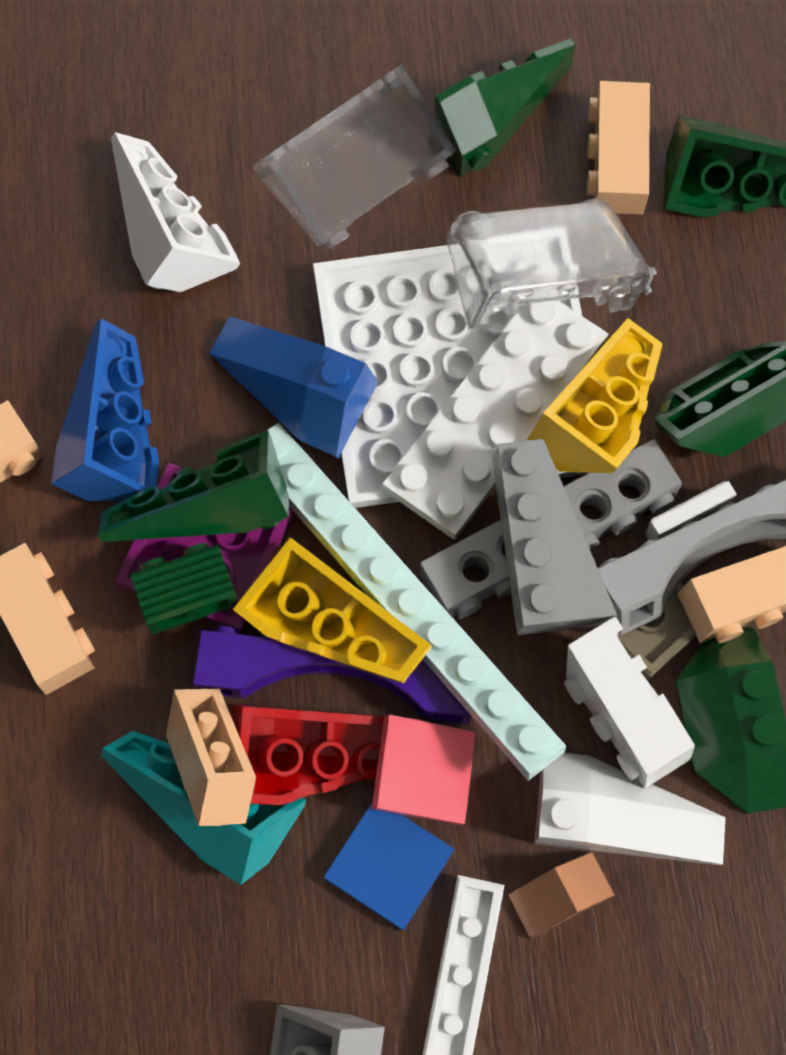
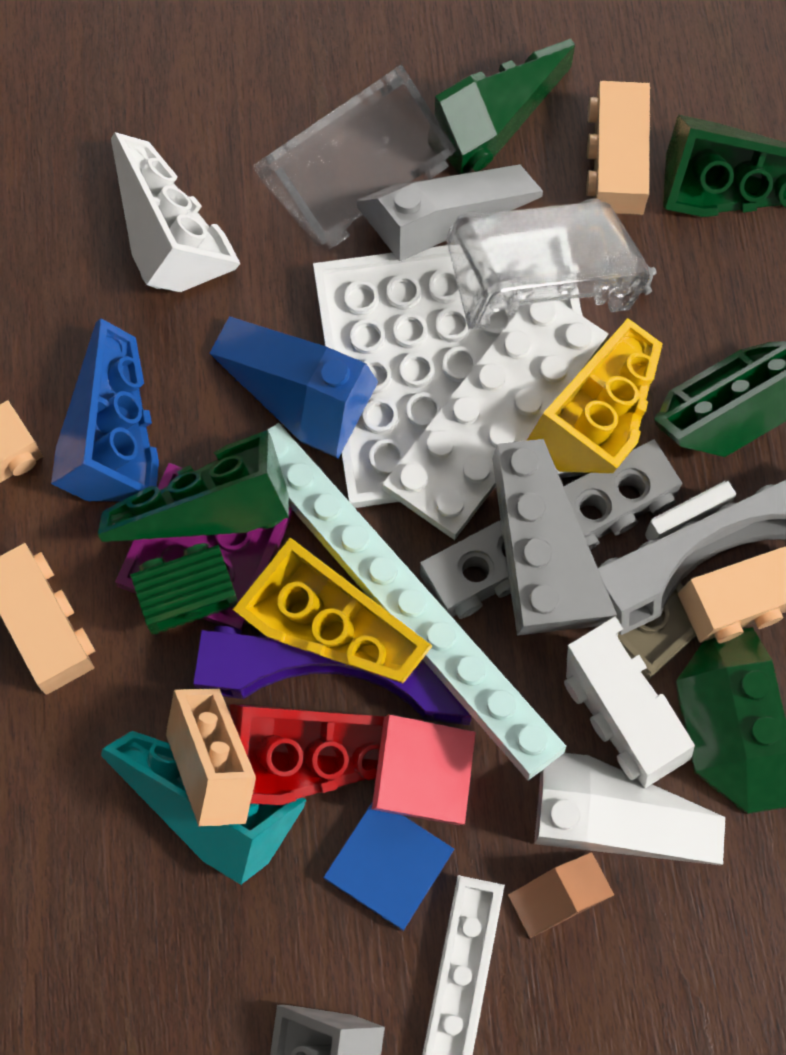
(420, 212): none -> light grey wedge

